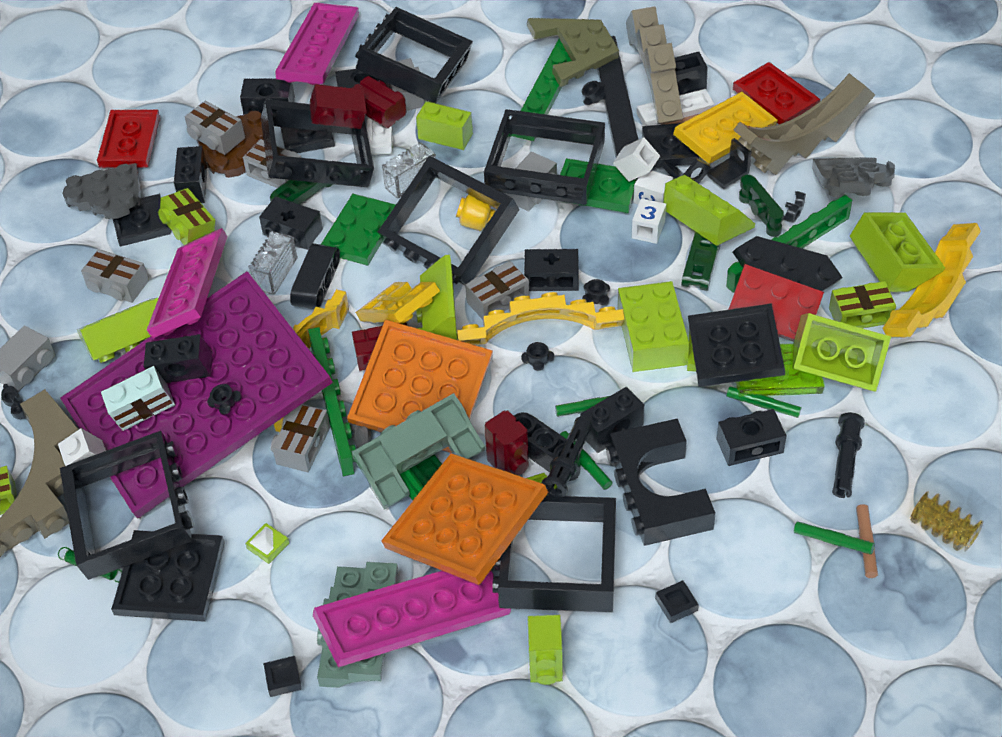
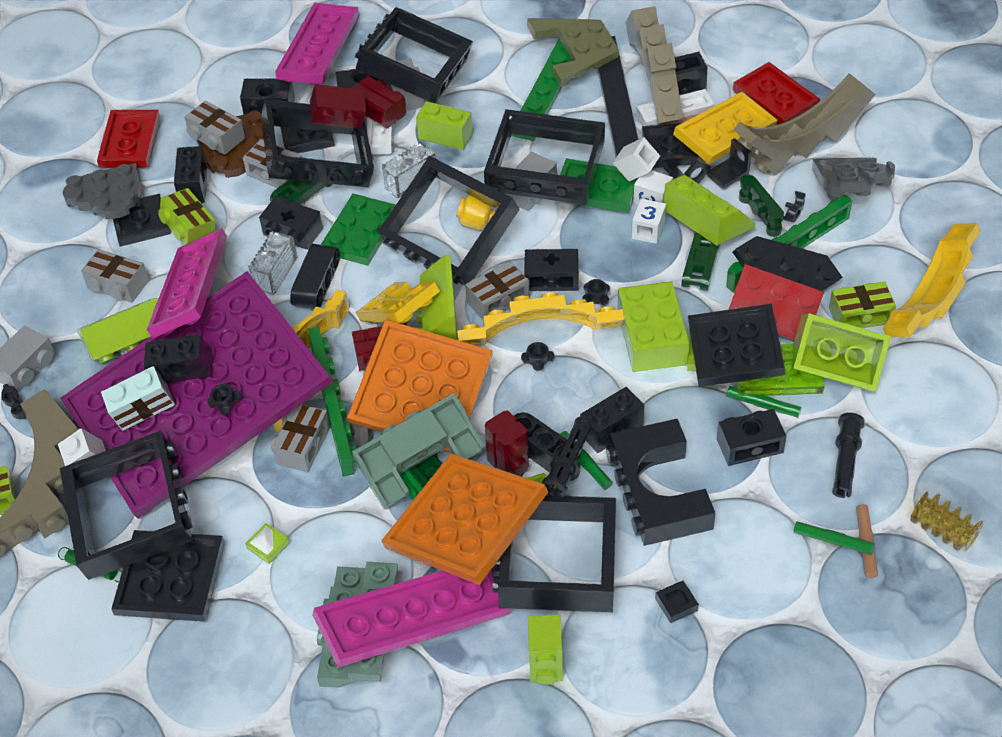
(282, 676): black plate -> none
(577, 407): green piece -> none
(593, 92): black plate -> none
(895, 250): lime slope -> none

